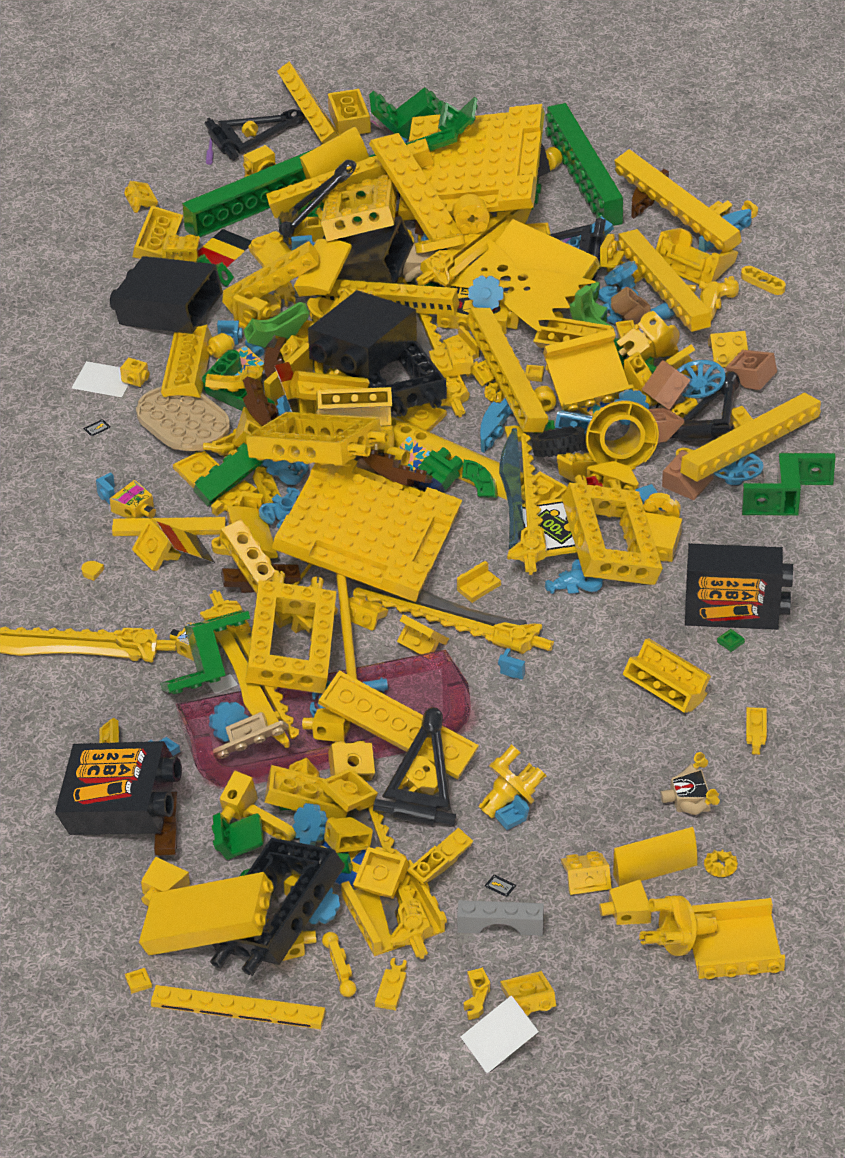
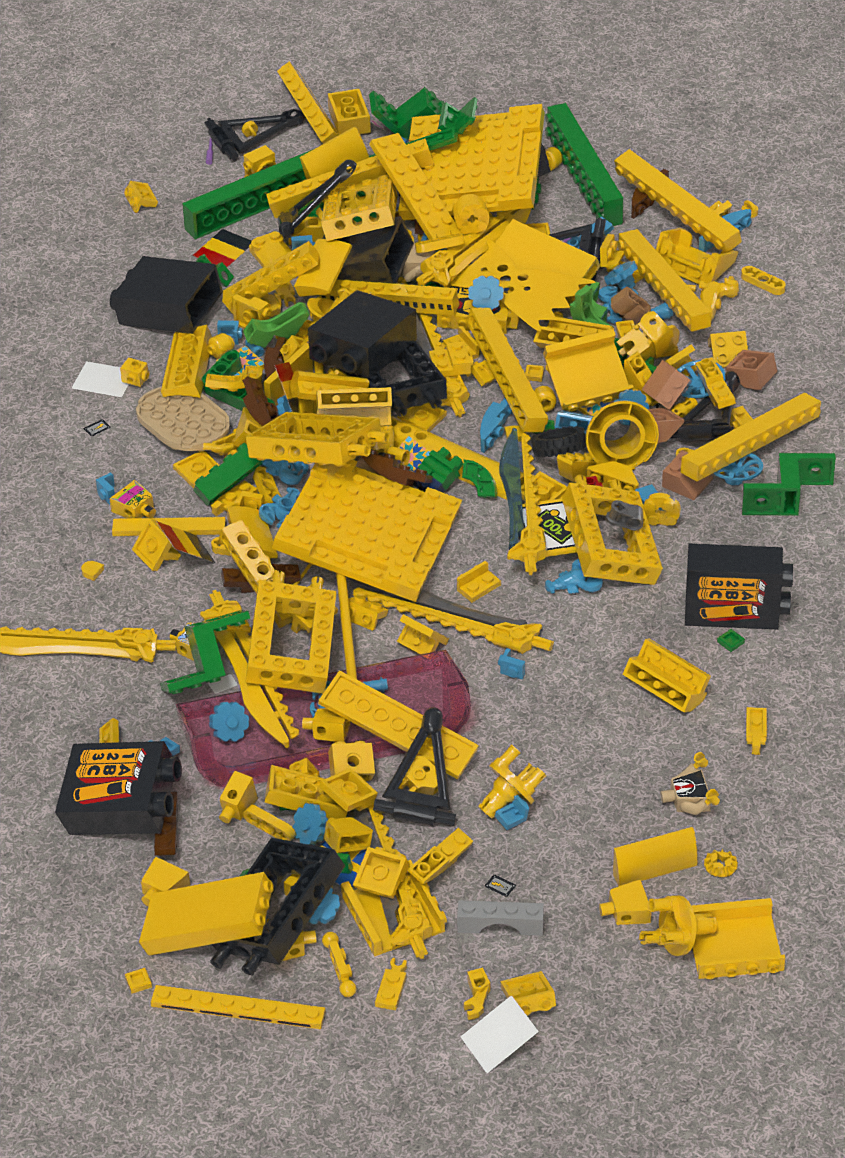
(156, 227): yellow slope -> none
(181, 247): yellow bracket -> none
(238, 836): green bracket -> none
(248, 731): tan bracket -> none
(490, 392): yellow gear -> none
(587, 872): yellow bracket -> none
(626, 515): none -> flat silver piece
(666, 534): yellow slope -> none
(714, 383): none -> yellow slope

